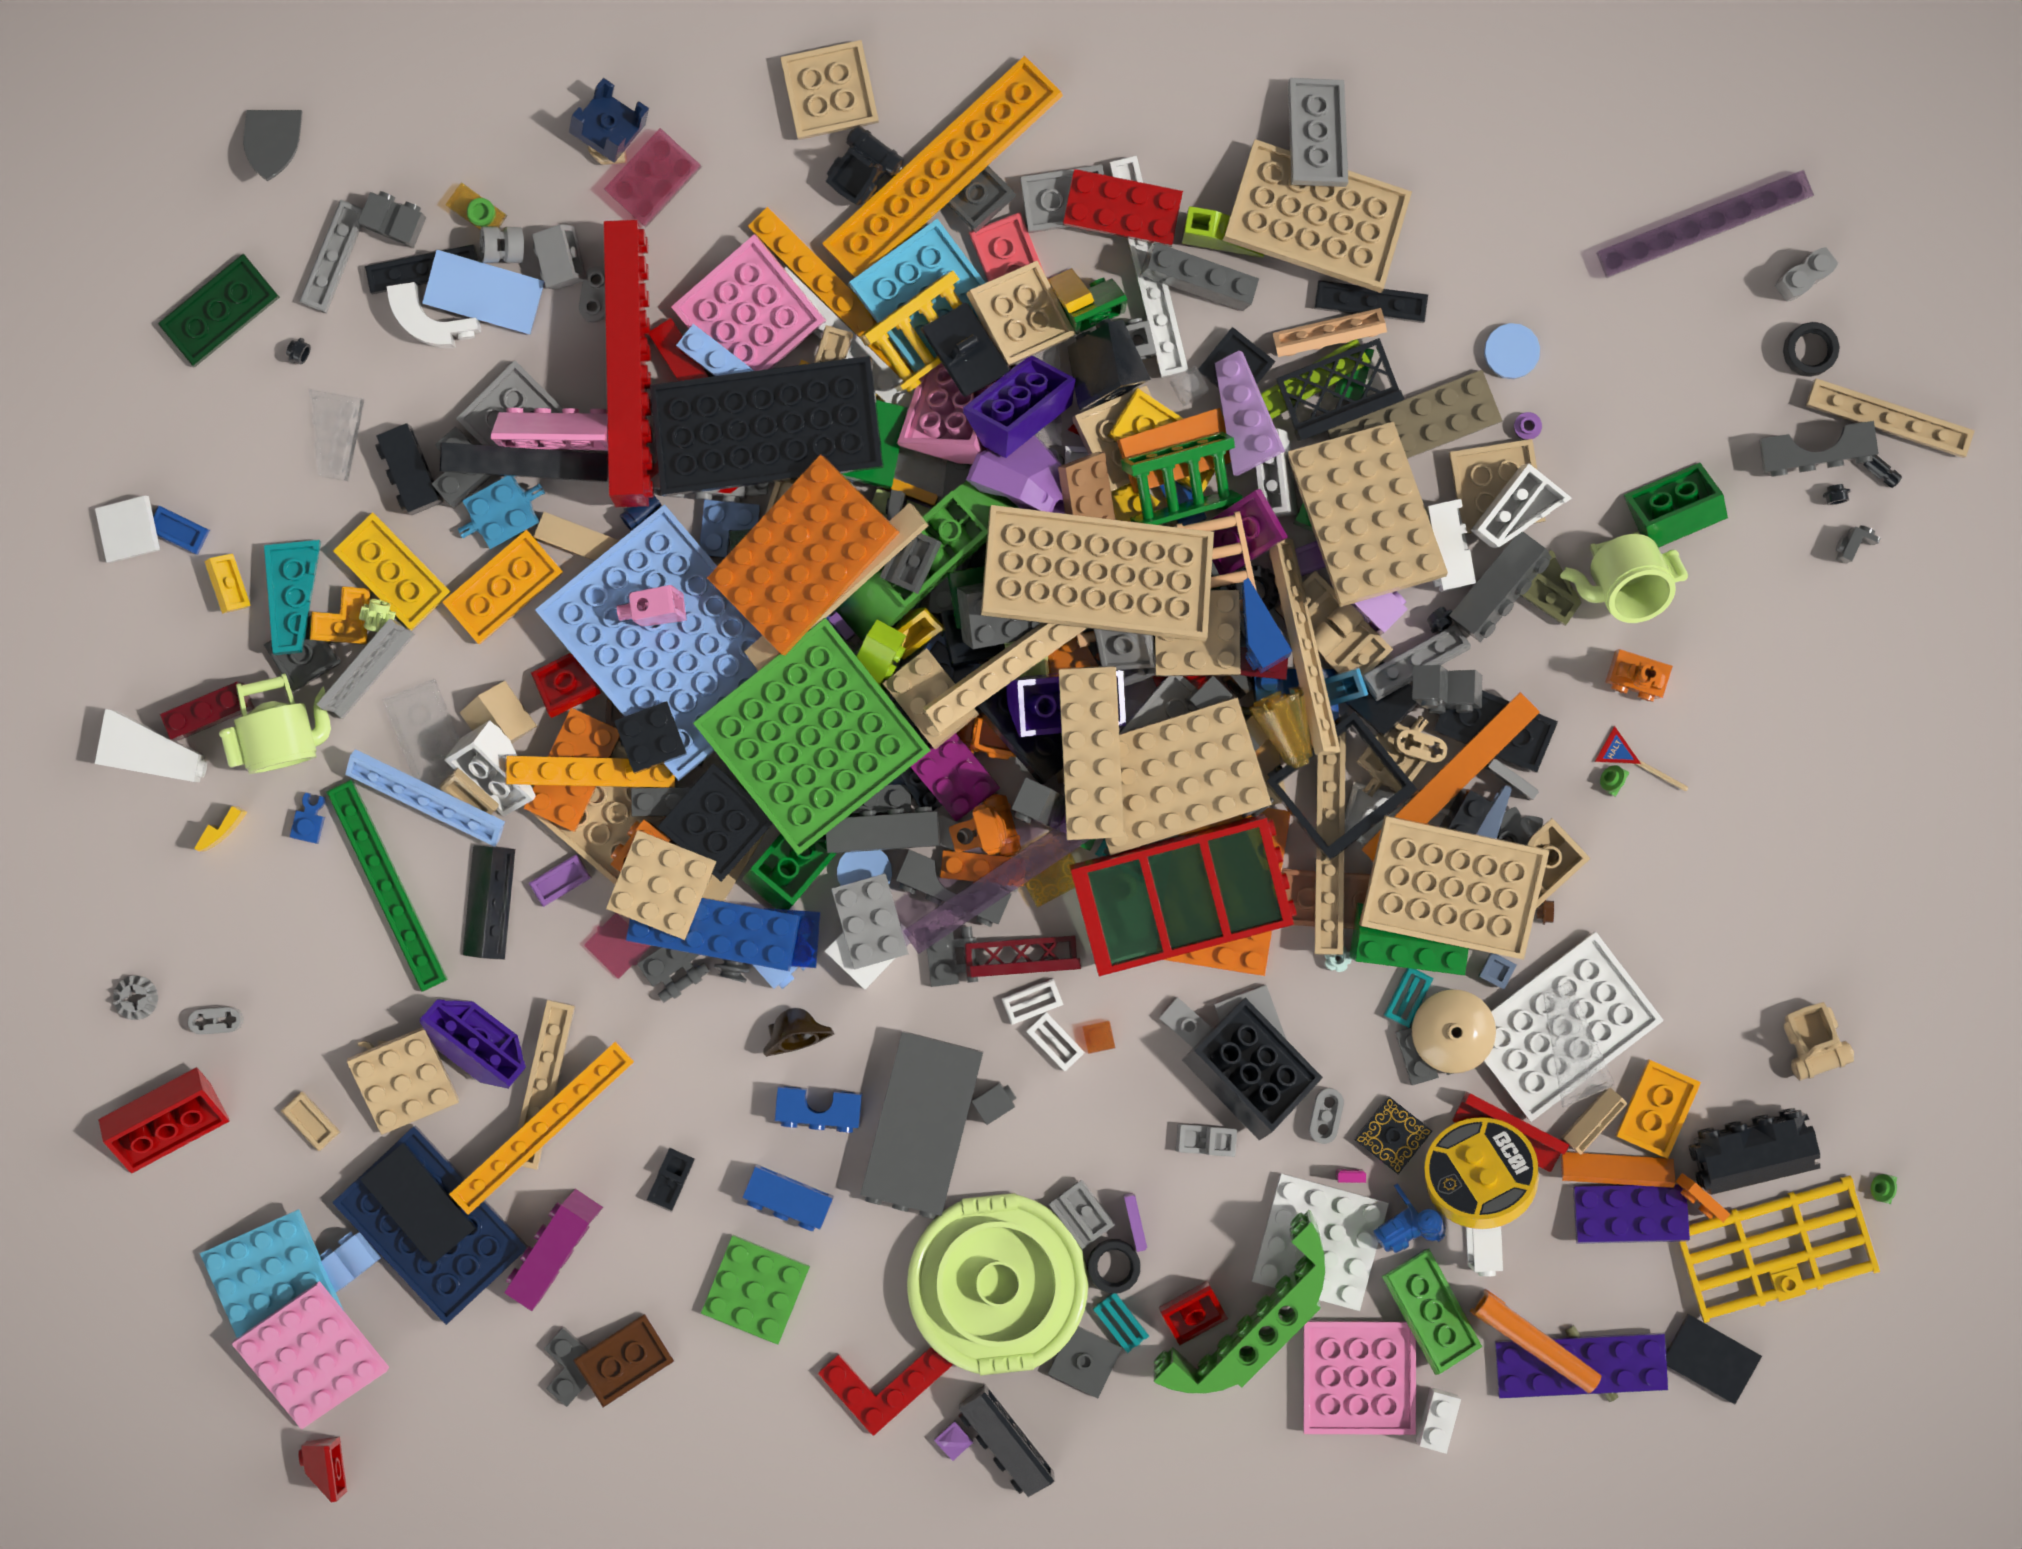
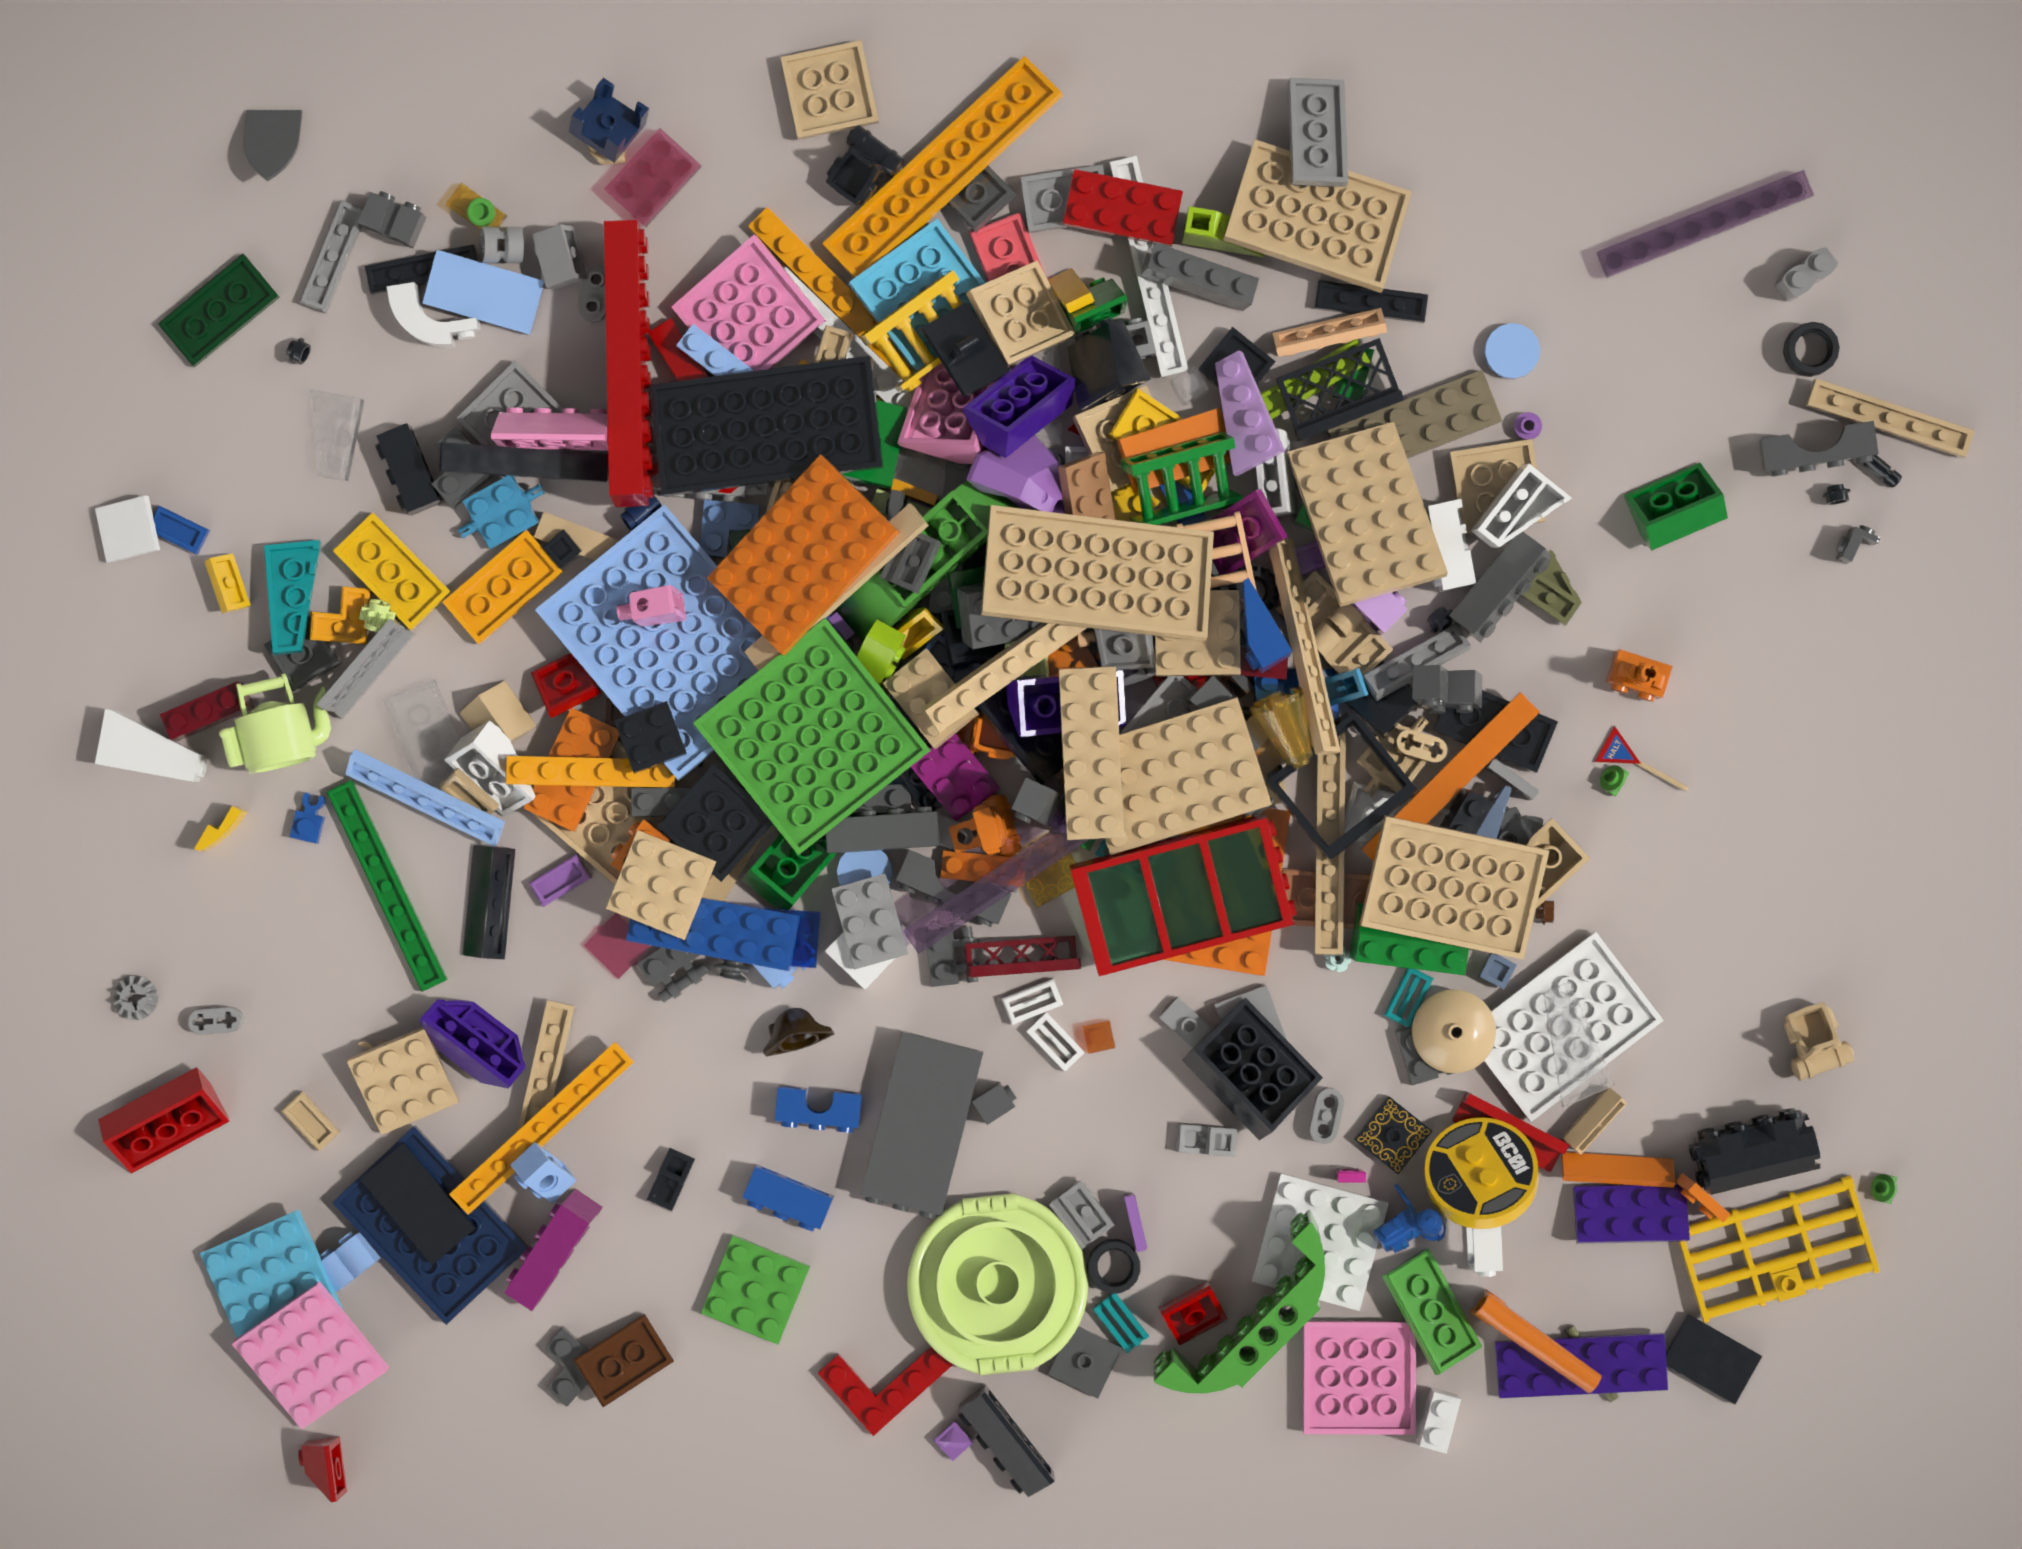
(542, 1173): none -> light blue brick
(562, 549): none -> black tile
(1630, 577): yellowish green piece -> none
(1658, 1109): light orange plate -> none

